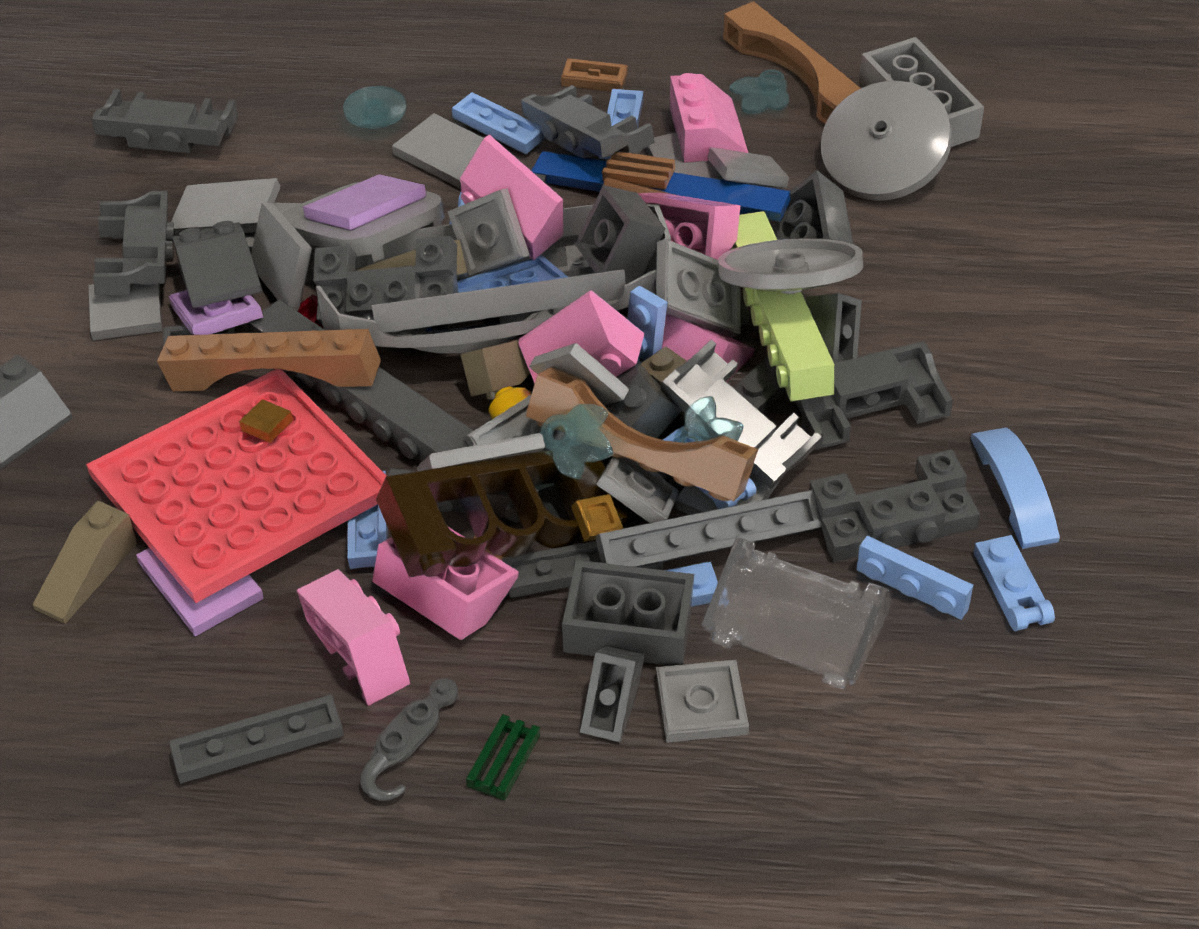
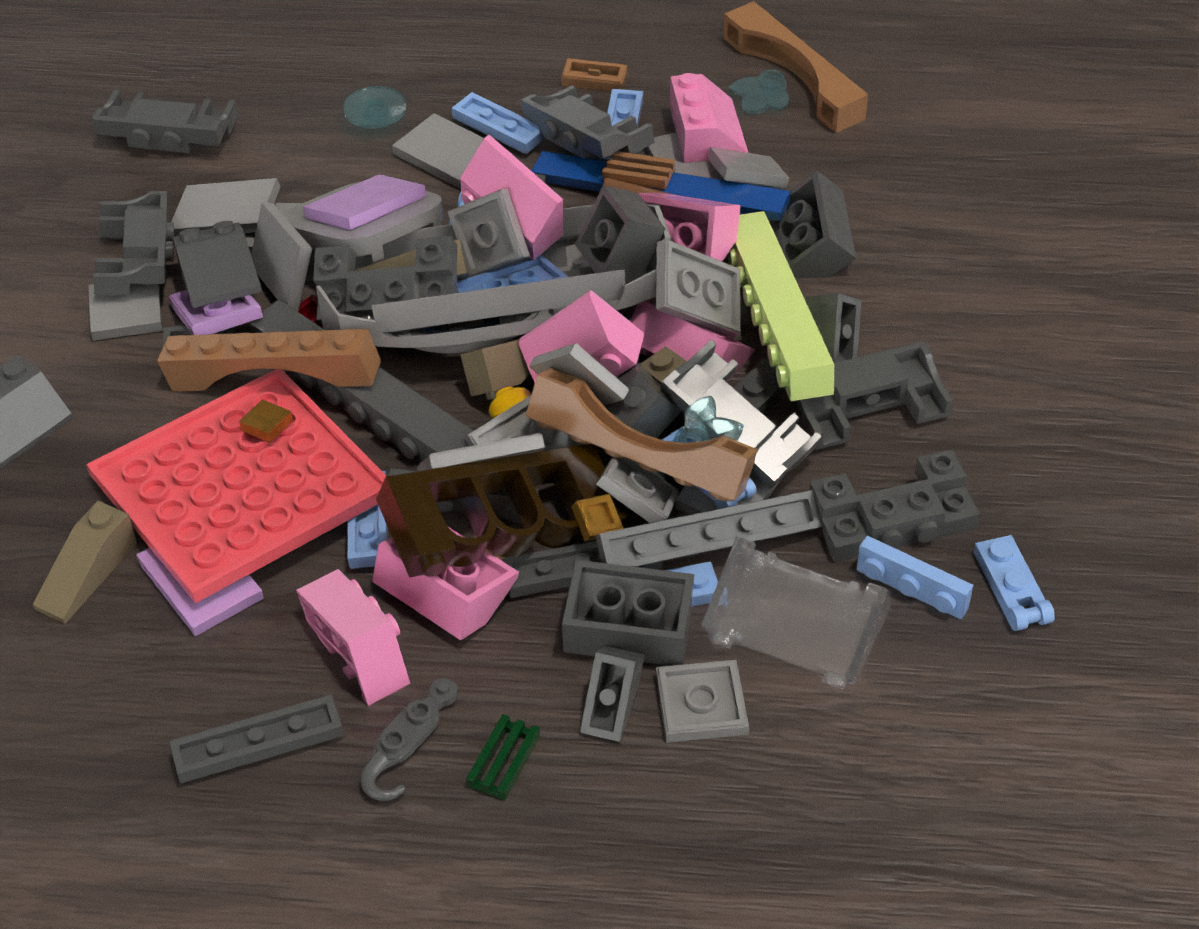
(582, 439): clear light blue plate -> none
(649, 315): light blue plate -> none
(790, 264): light grey dish -> none
(886, 140): light grey dish -> none
(916, 64): light grey brick -> none
(1020, 484): light blue slope -> none

